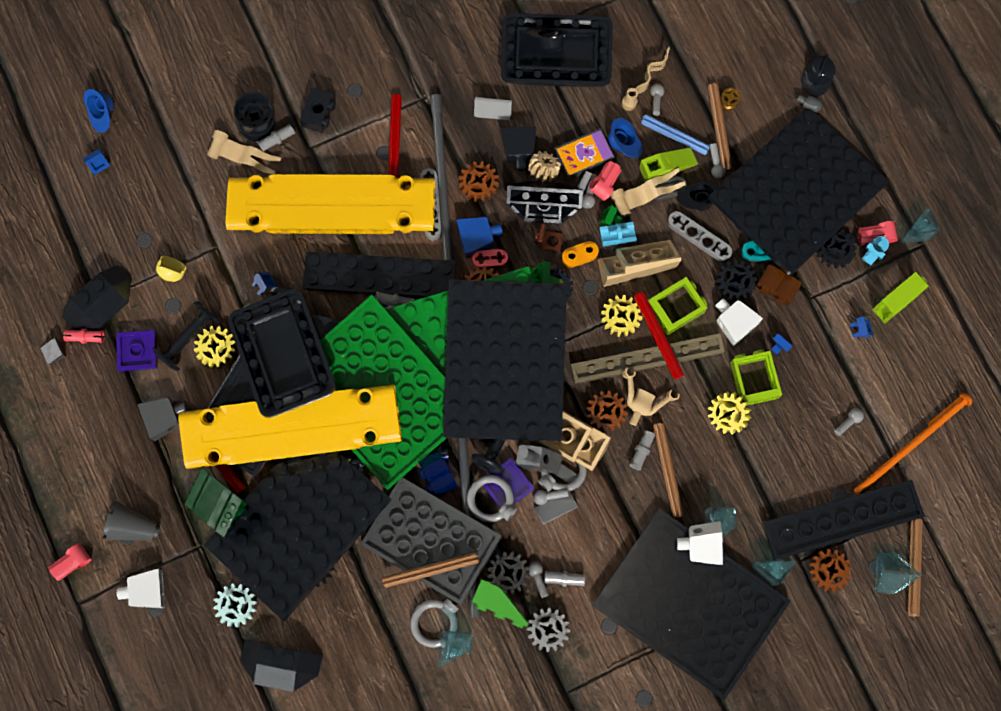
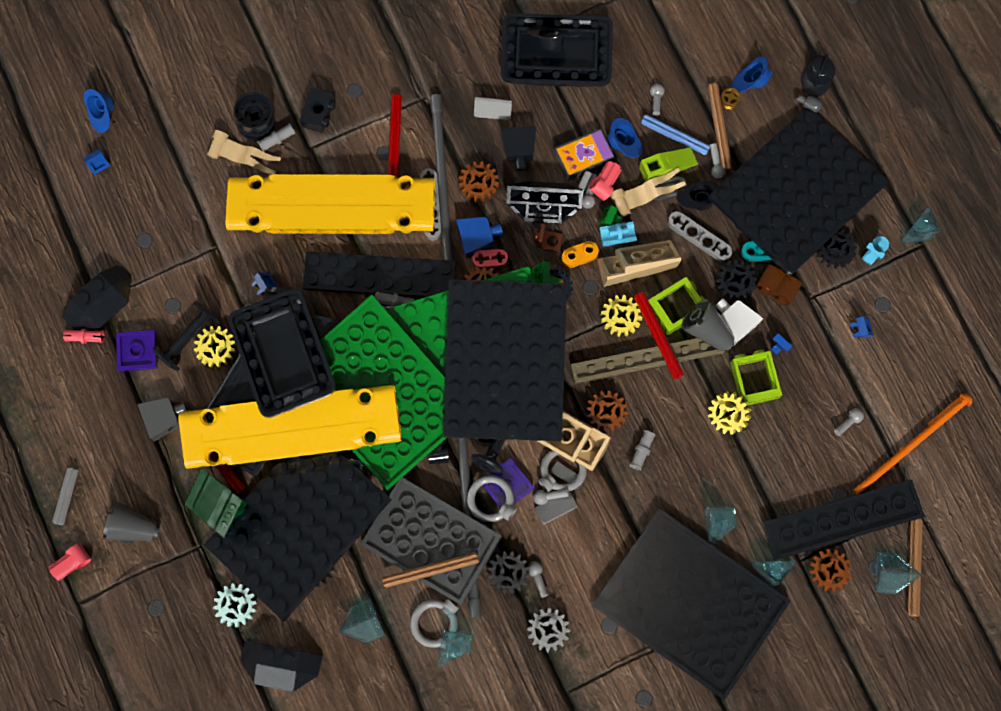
(53, 351): flat silver slope -> none
(65, 496): none -> light grey axle
(144, 590): white torso -> none
(170, 269): light yellow hair -> none
(362, 622): none -> clear light blue slope
(437, 473): clear blue brick -> none
(496, 599): bright green slope -> none
(532, 459): dark grey torso -> none
(544, 166): tan gear -> none
(564, 578): light grey pin -> none
(630, 99): tan flag -> none
(643, 400): tan piece -> none
(668, 471): medium nougat axle -> none
(704, 543): white torso -> none
(708, 326): none -> dark grey cone
(753, 76): none -> blue piece
(886, 229): coral piece -> none
(900, 297): lime window -> none

